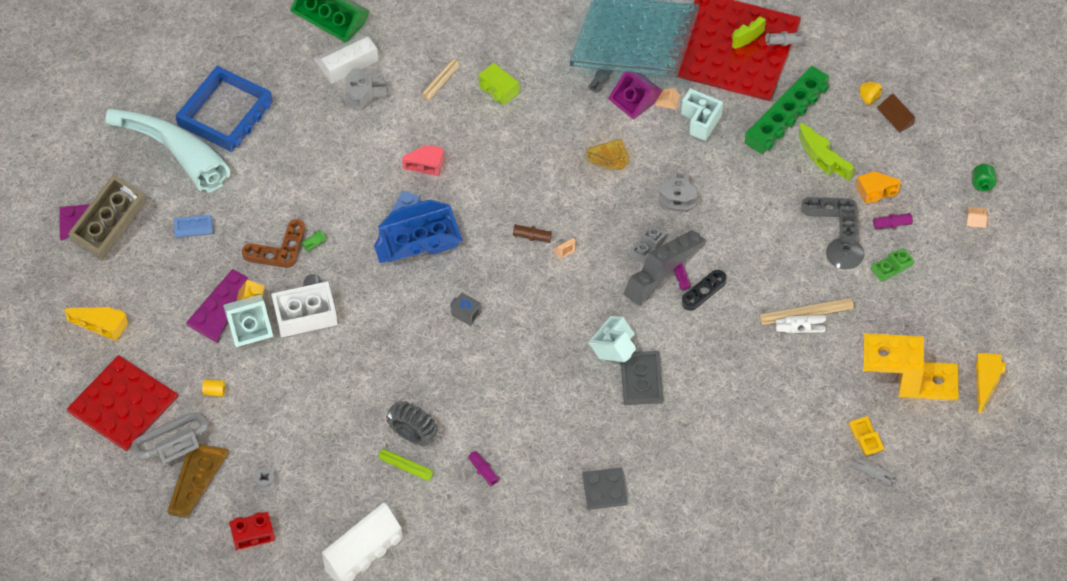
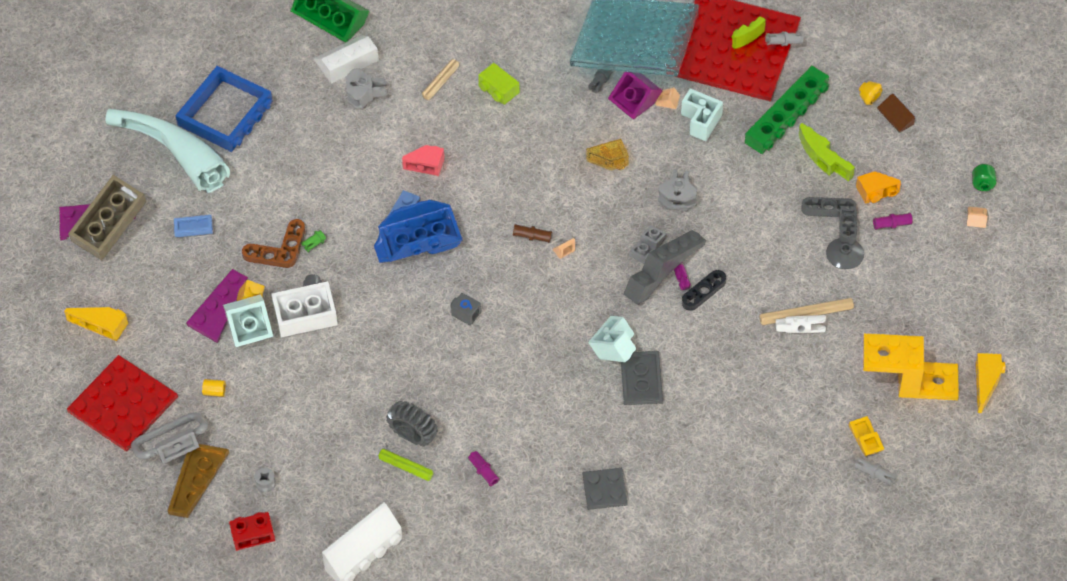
(894, 264): bright green slope -> none

